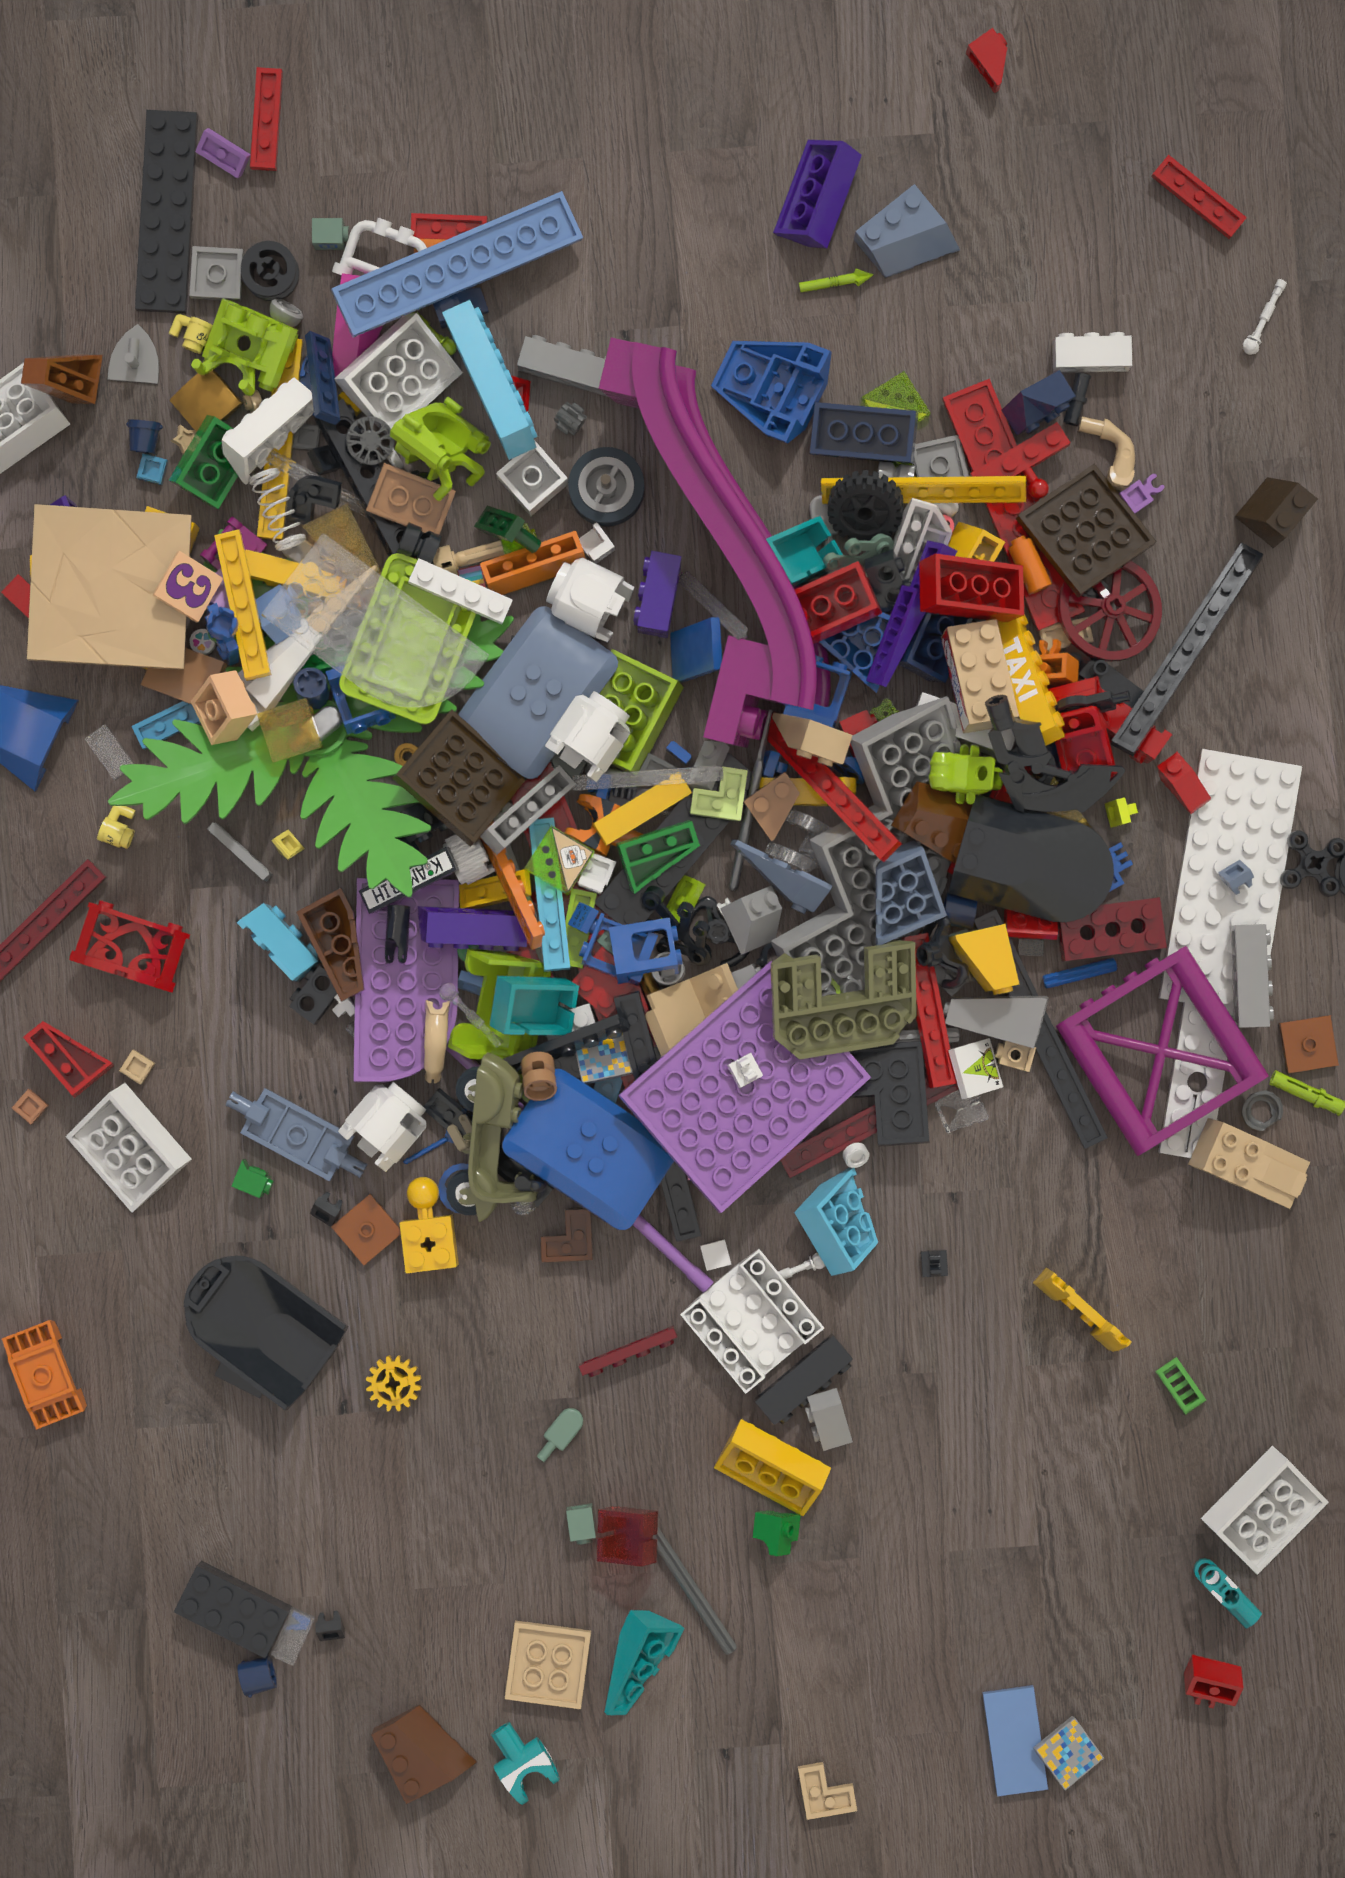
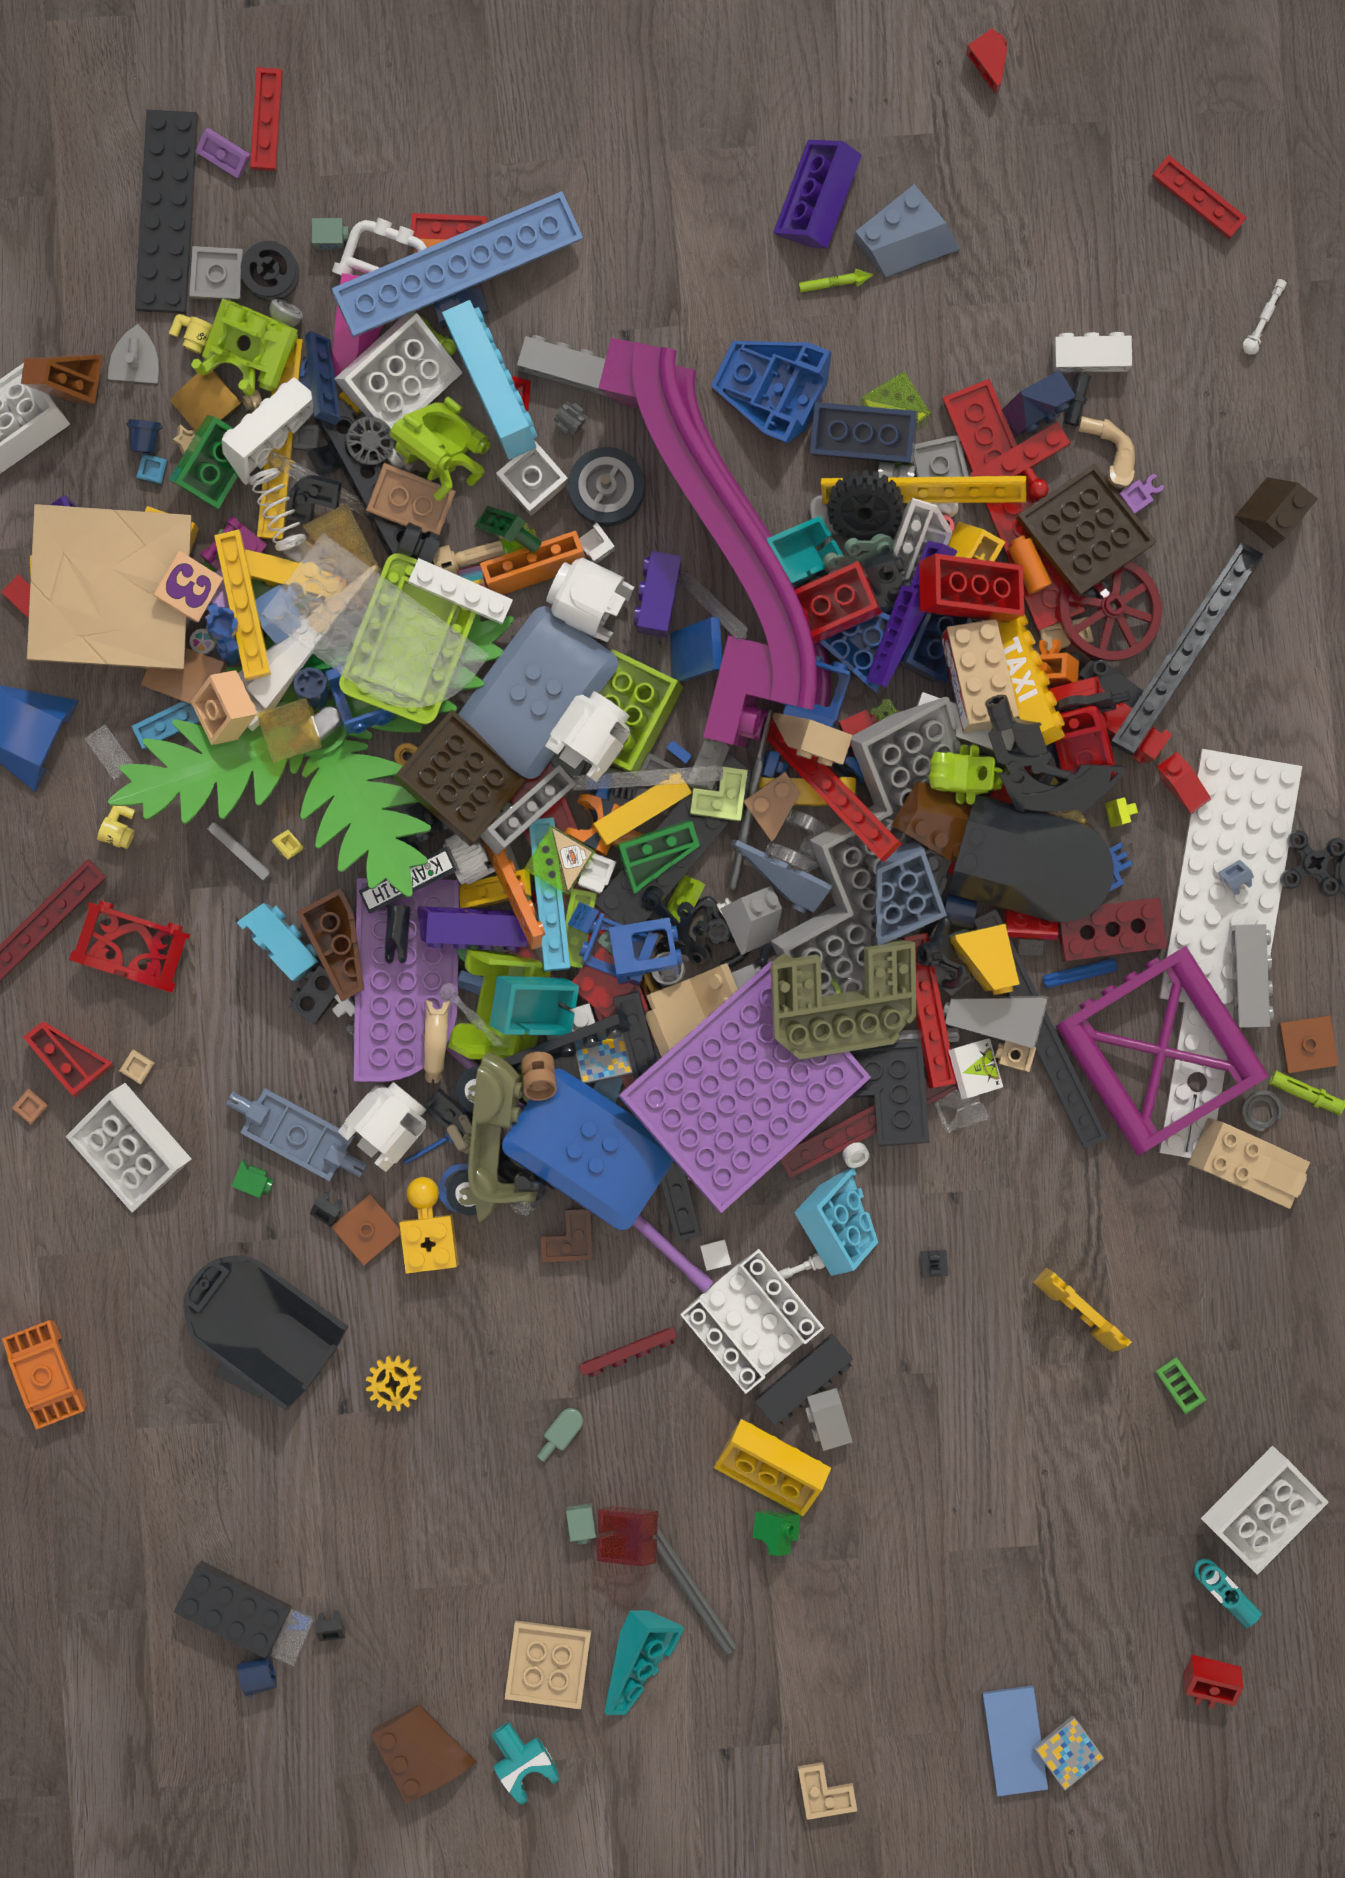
(744, 1070): white tile -> none

